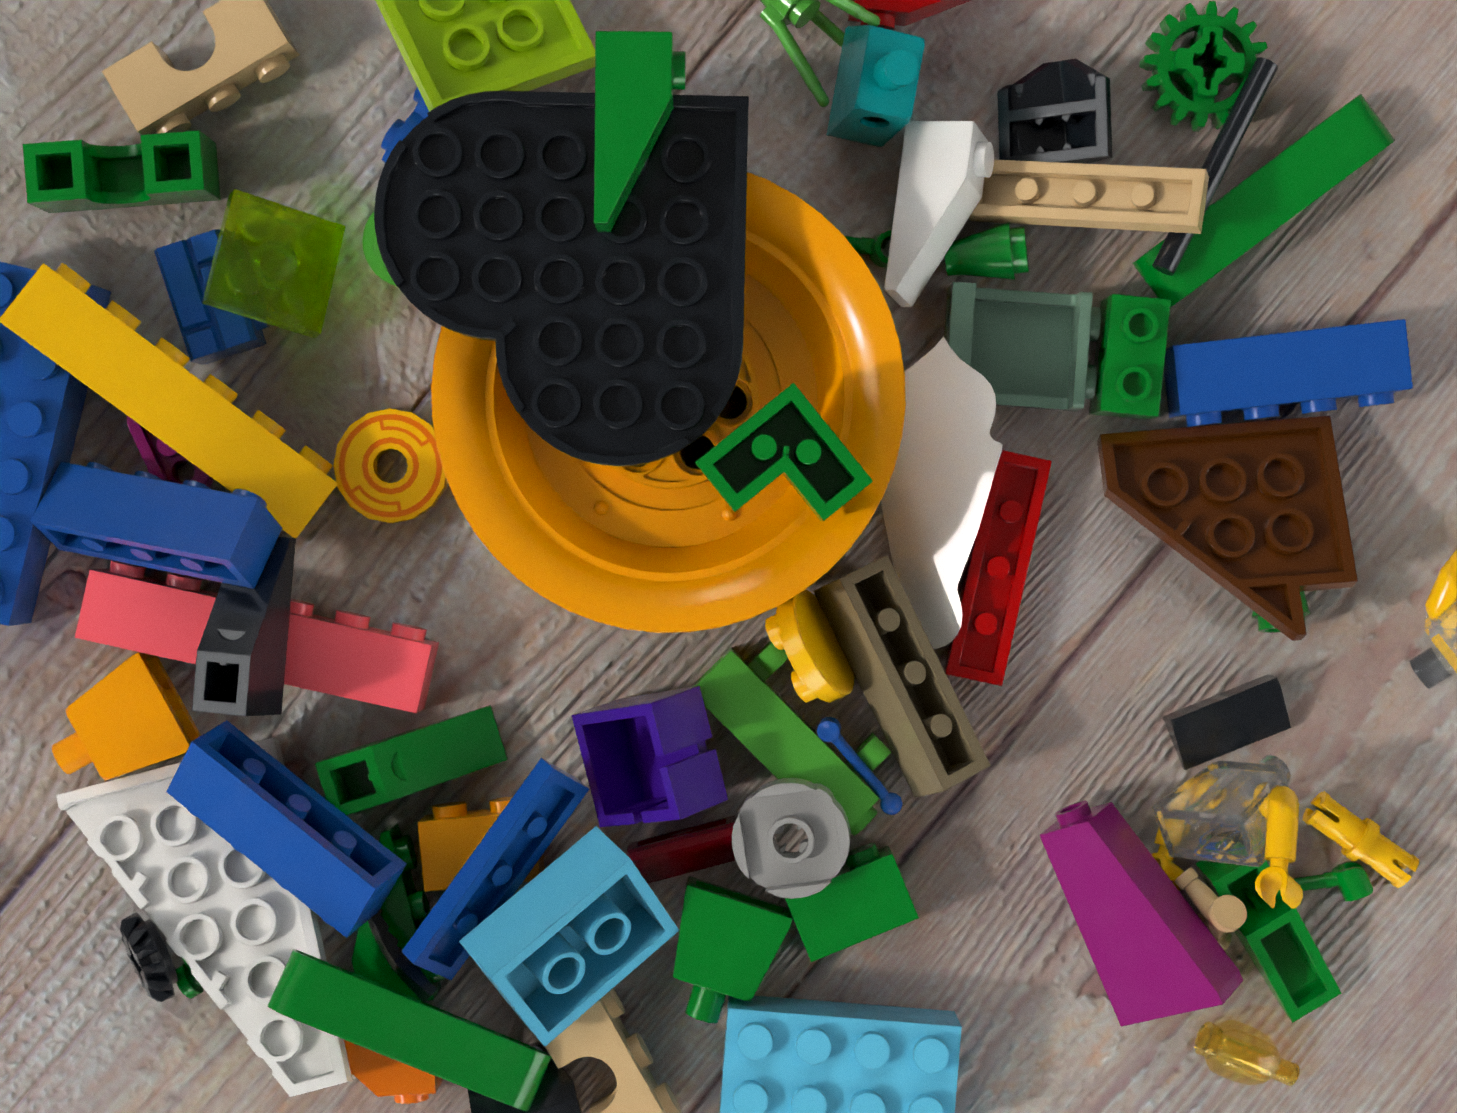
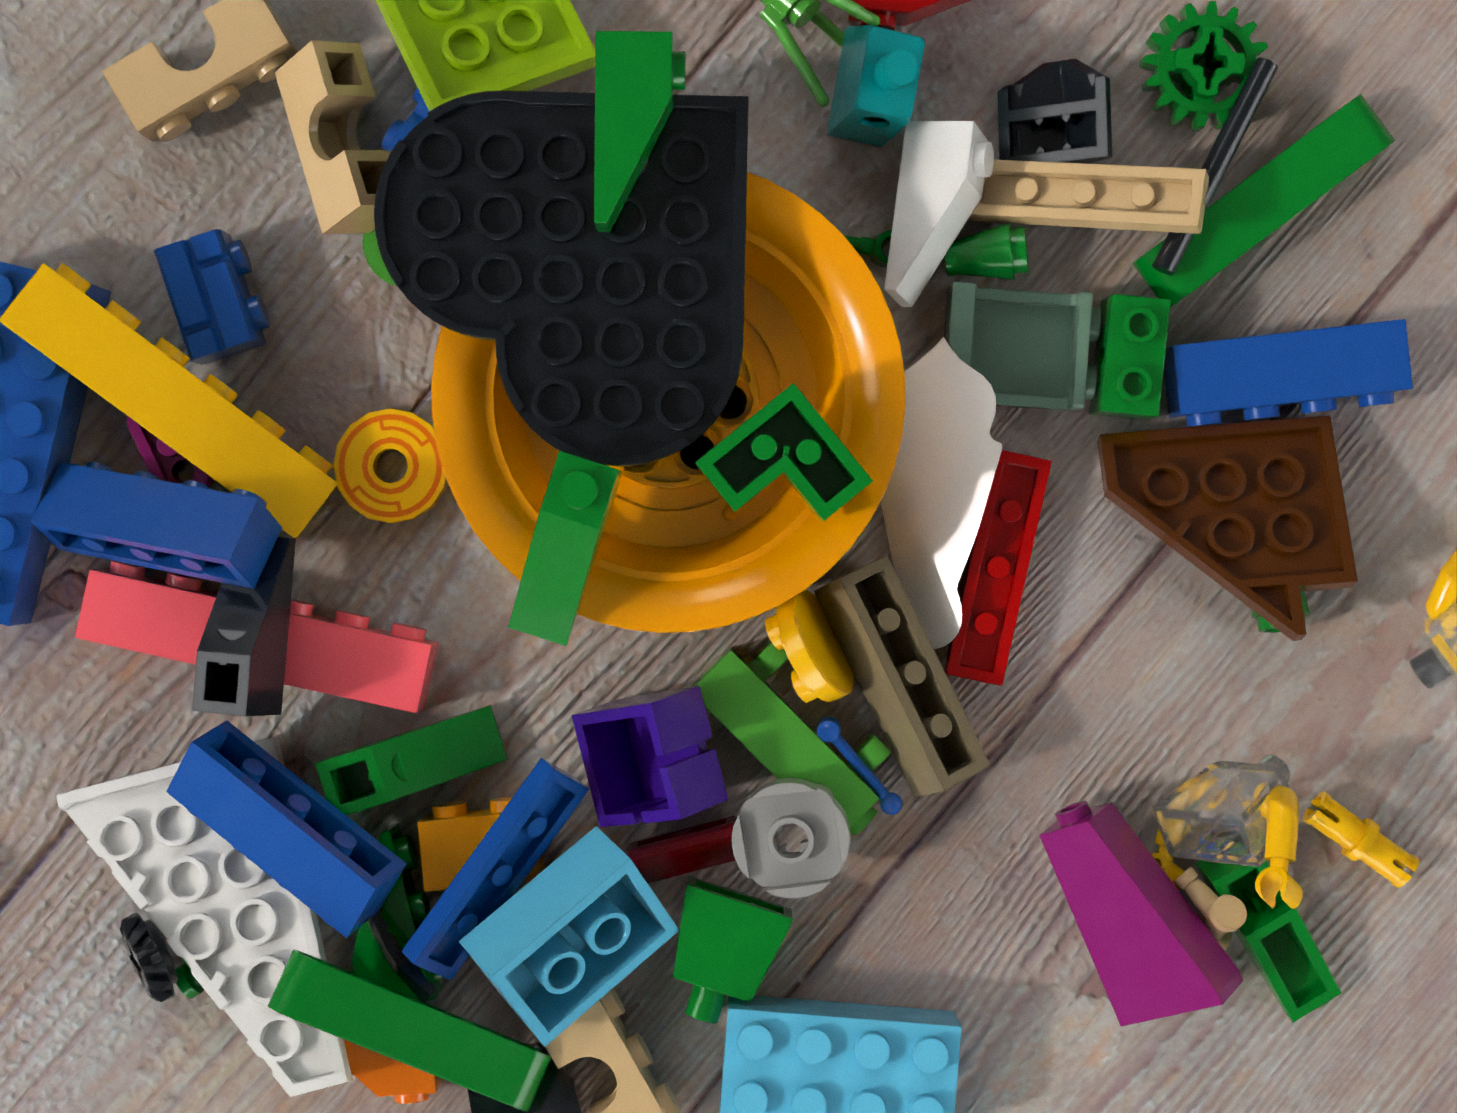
(97, 177): green arch -> none
(127, 721): light orange torso -> none
(274, 264): clear neon green plate -> none
(323, 98): none -> tan arch
(564, 547): none -> green slope
(856, 905): green brick -> none
(1228, 721): black slope -> none
(1243, 1054): clear yellow plant -> none
(1348, 876): green hand -> none

